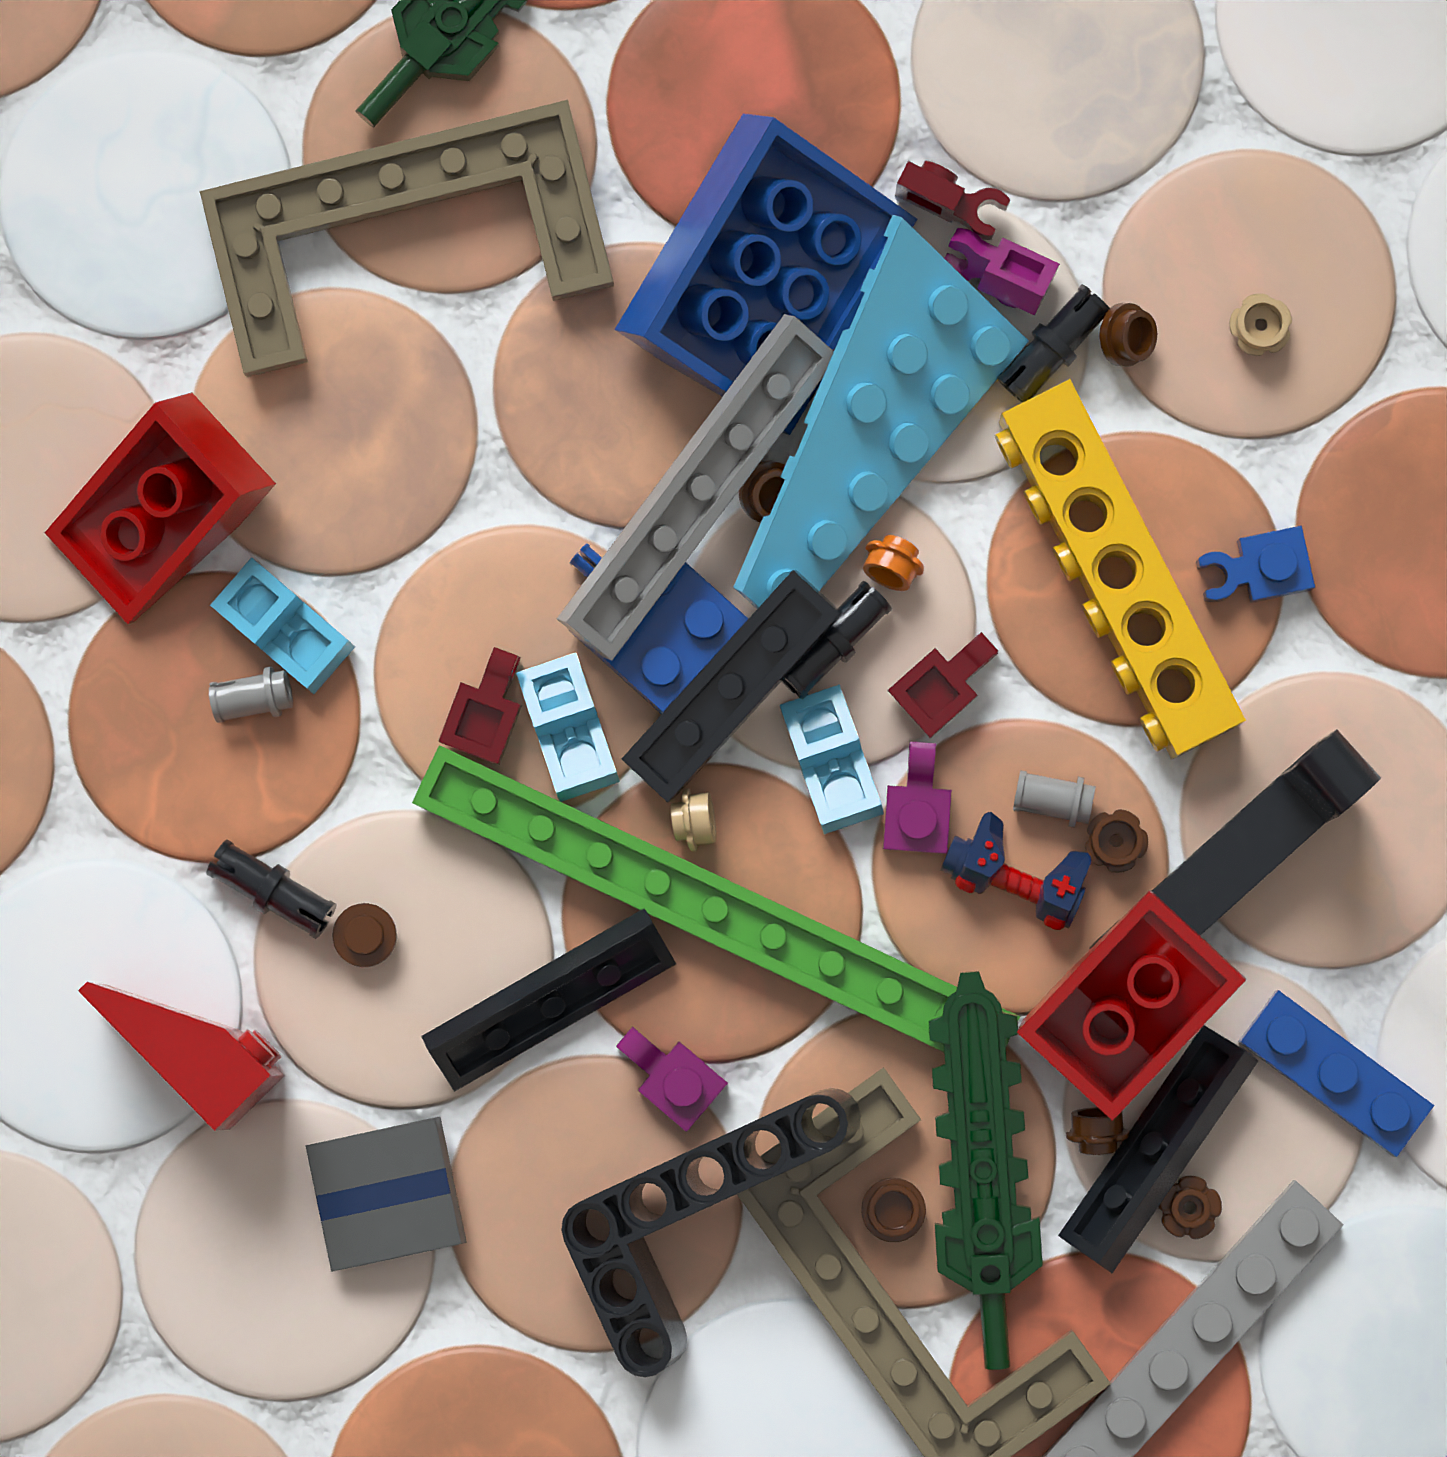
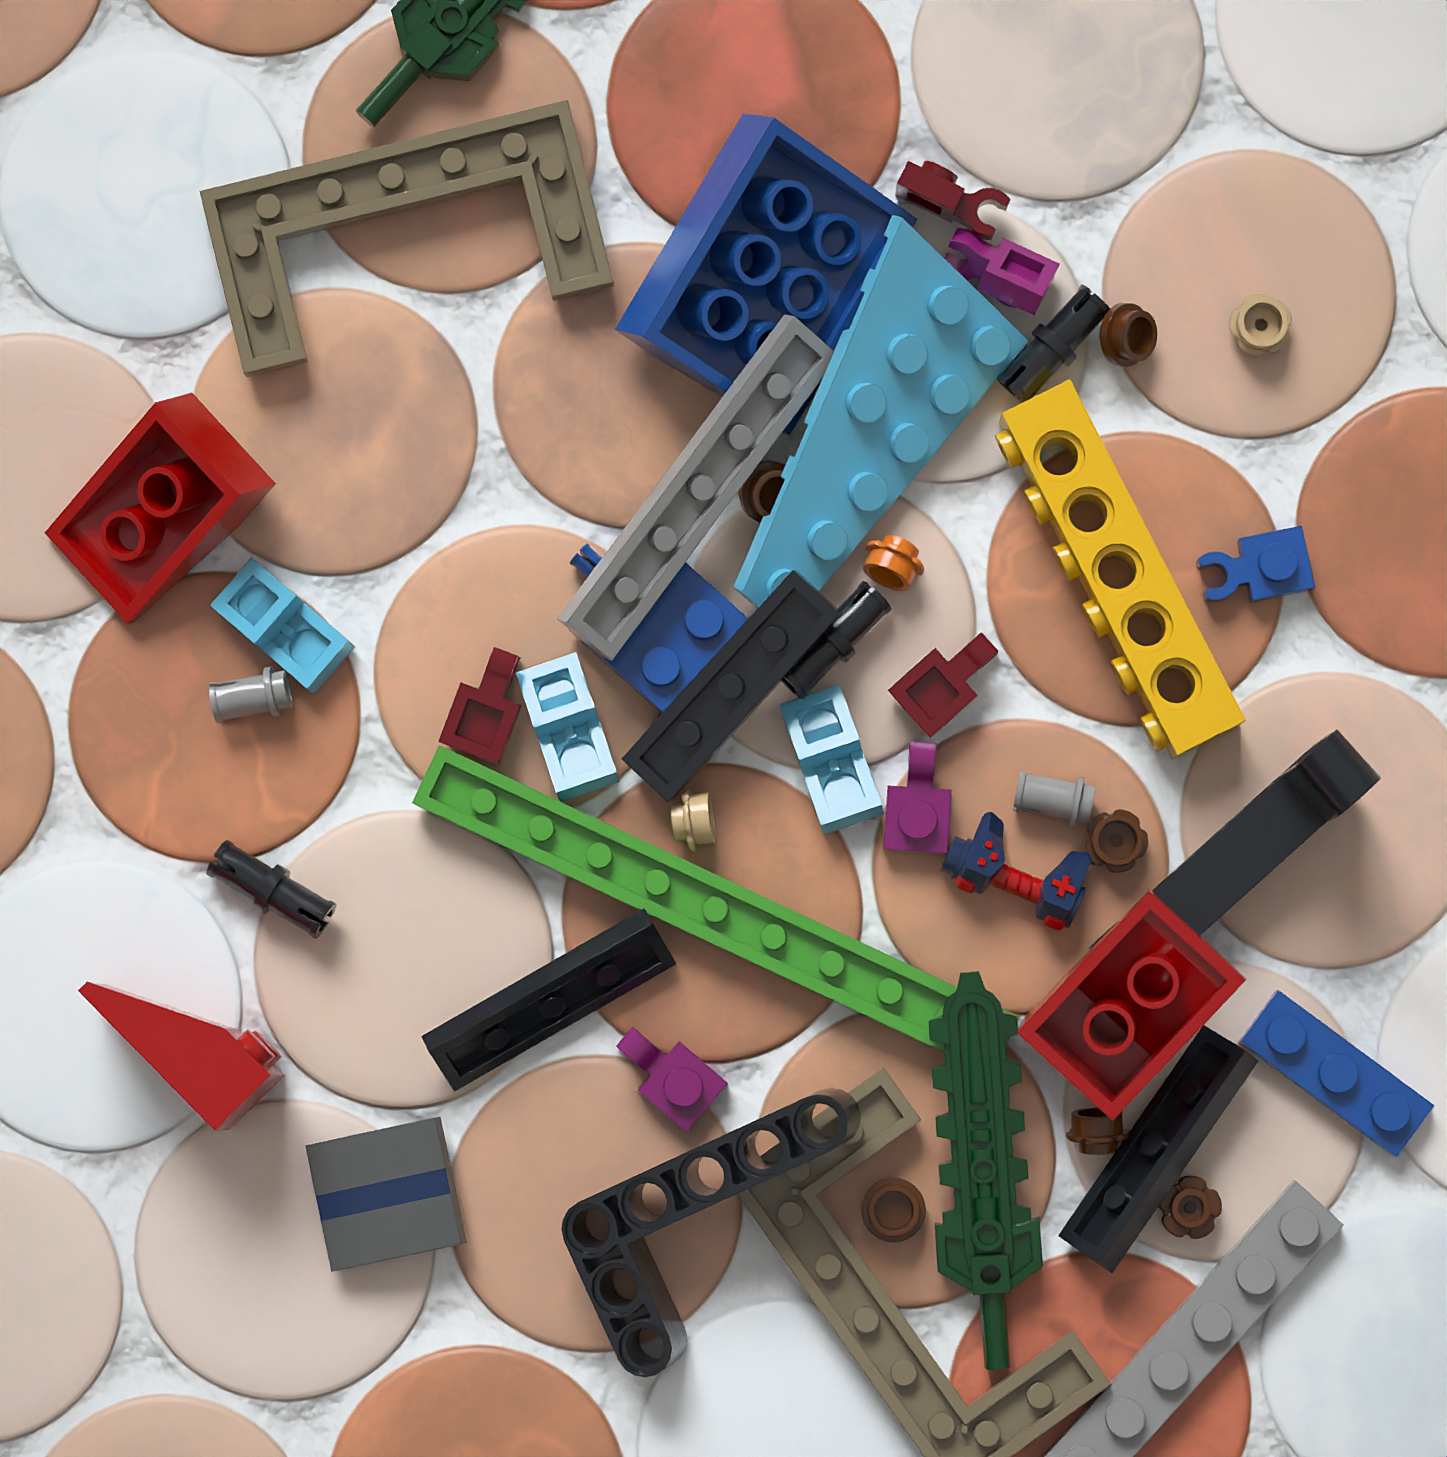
(364, 935): reddish brown plate -> none

